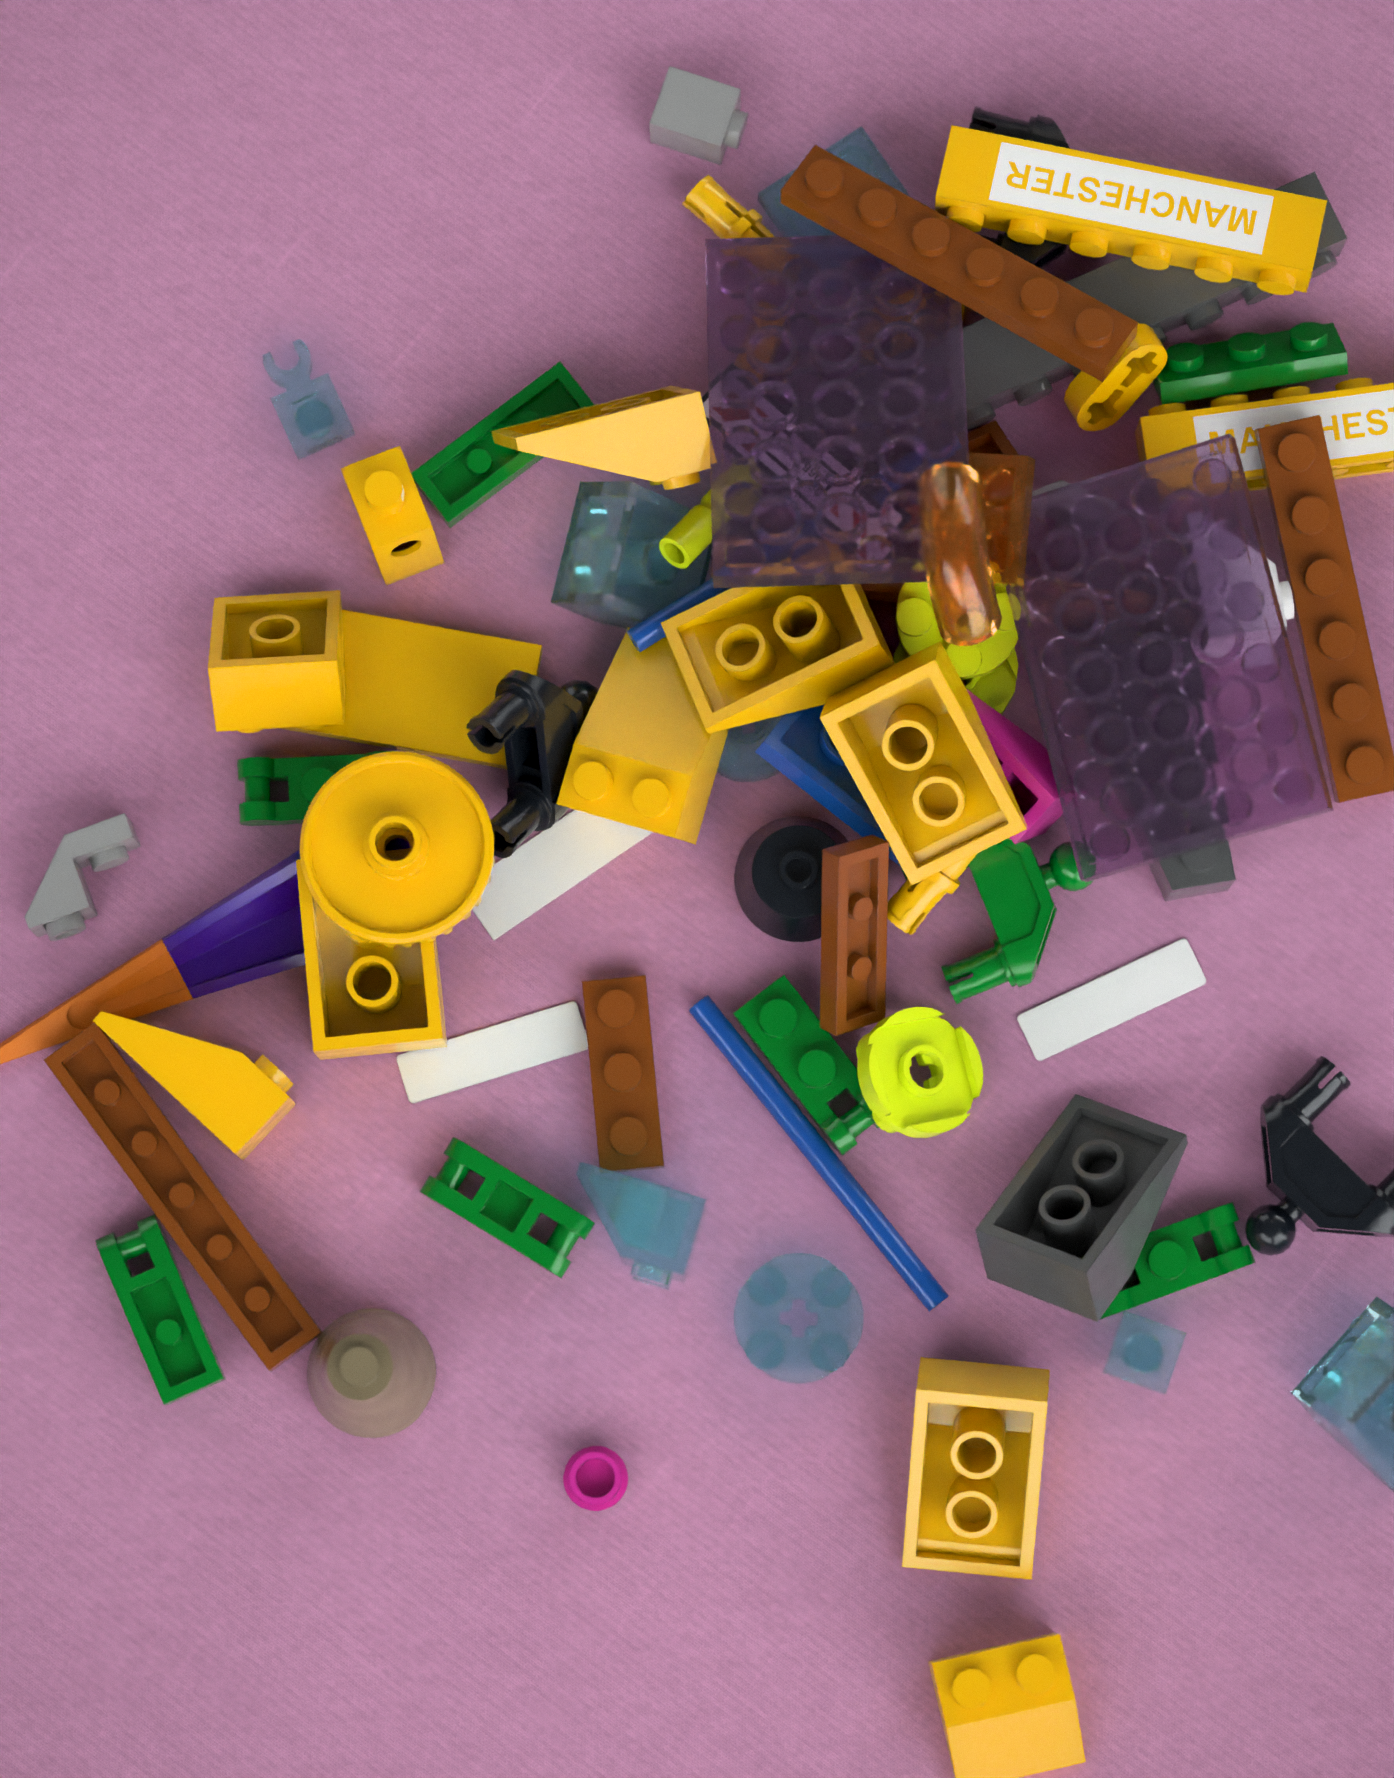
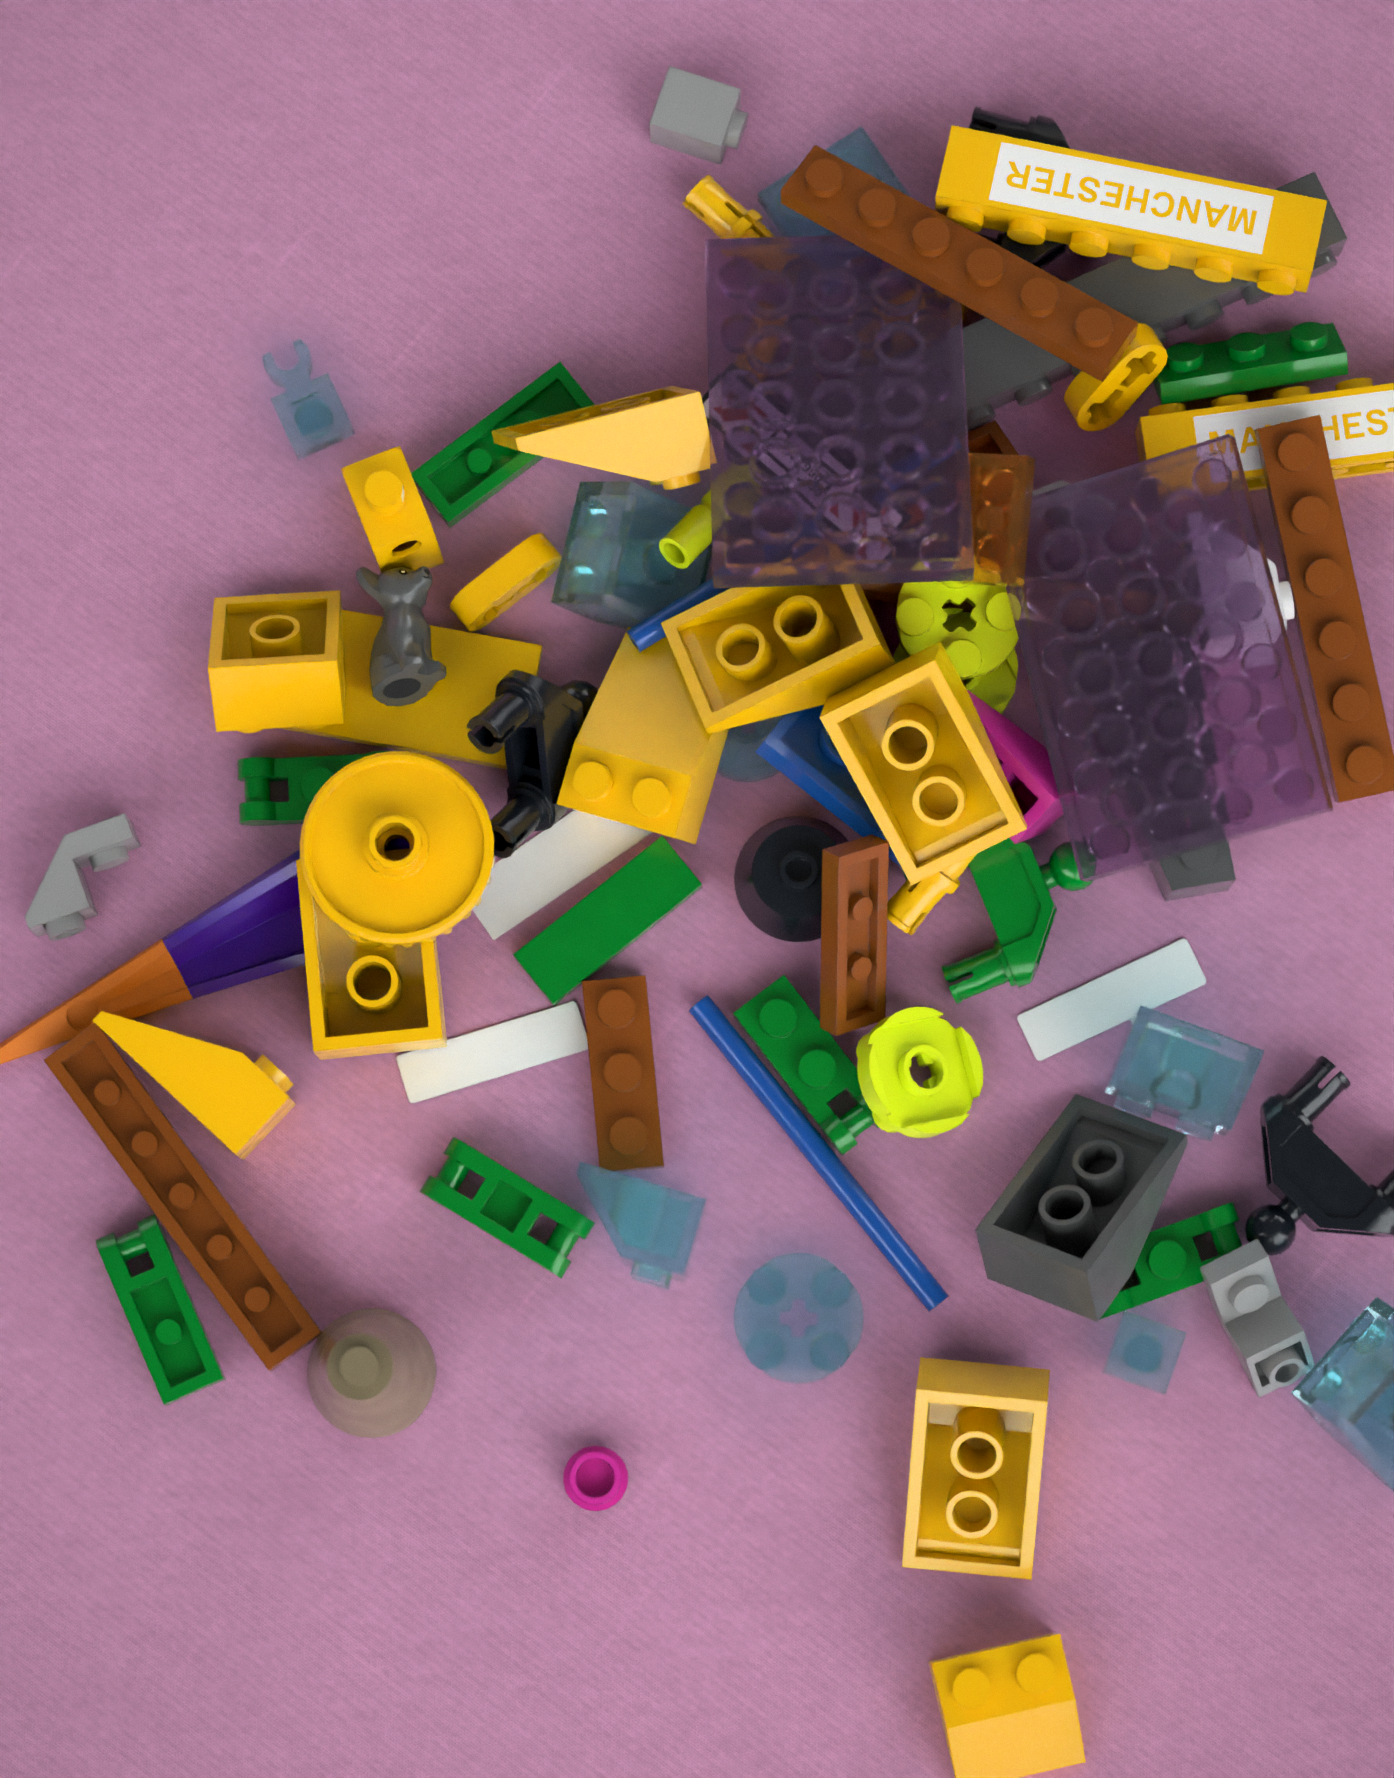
(401, 652): none -> dark grey animal
(506, 582): none -> yellow beam
(607, 920): none -> green tile
(957, 554): clear orange cylinder -> none
(1182, 1073): none -> clear light blue slope
(1257, 1318): none -> light grey slope

